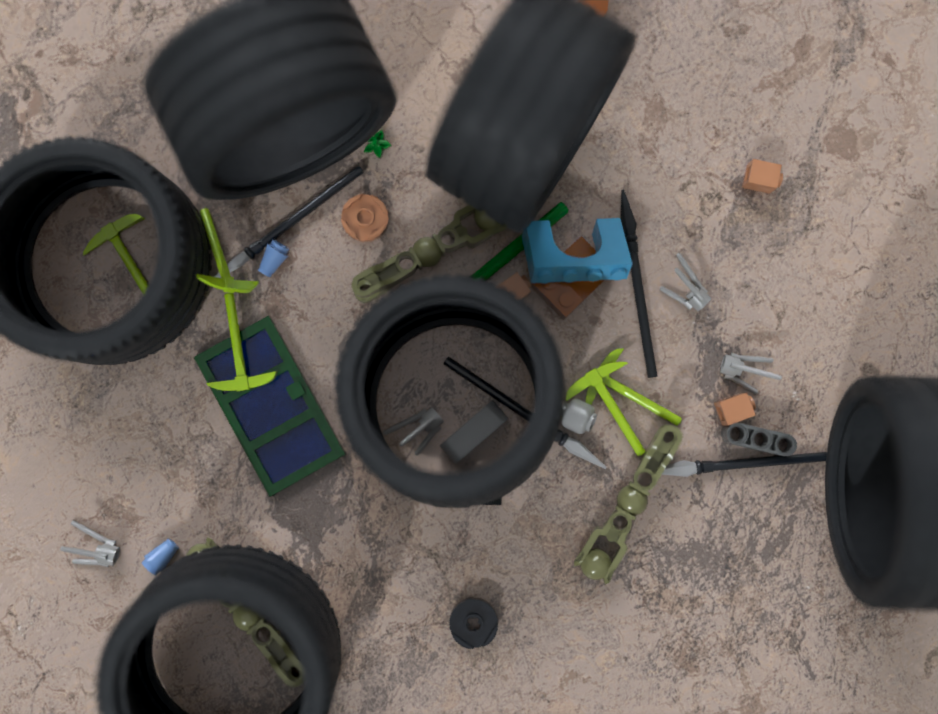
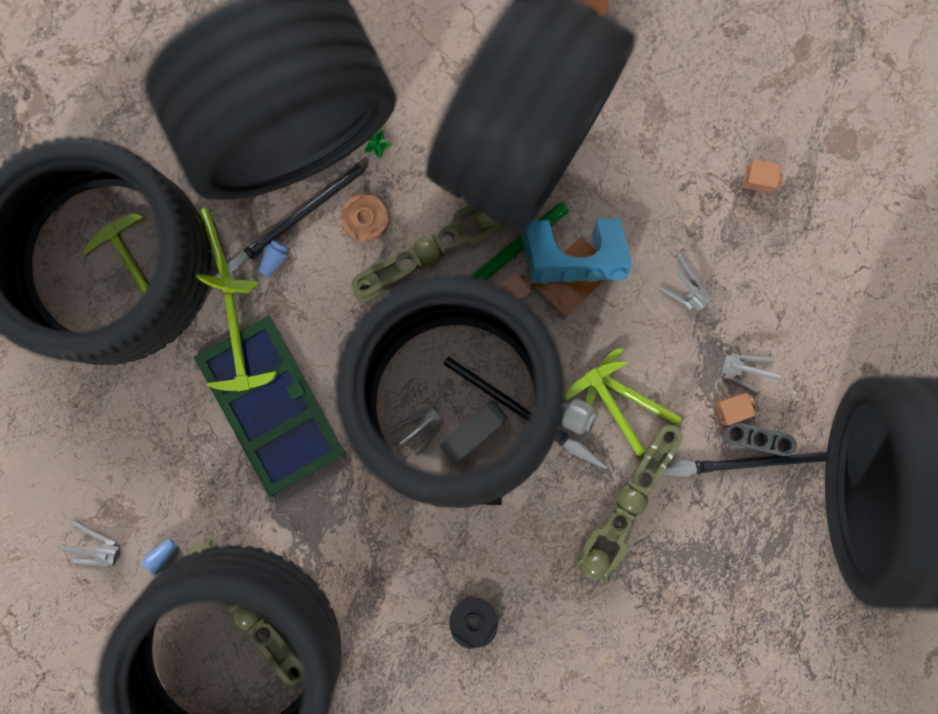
(629, 226): black piece -> none

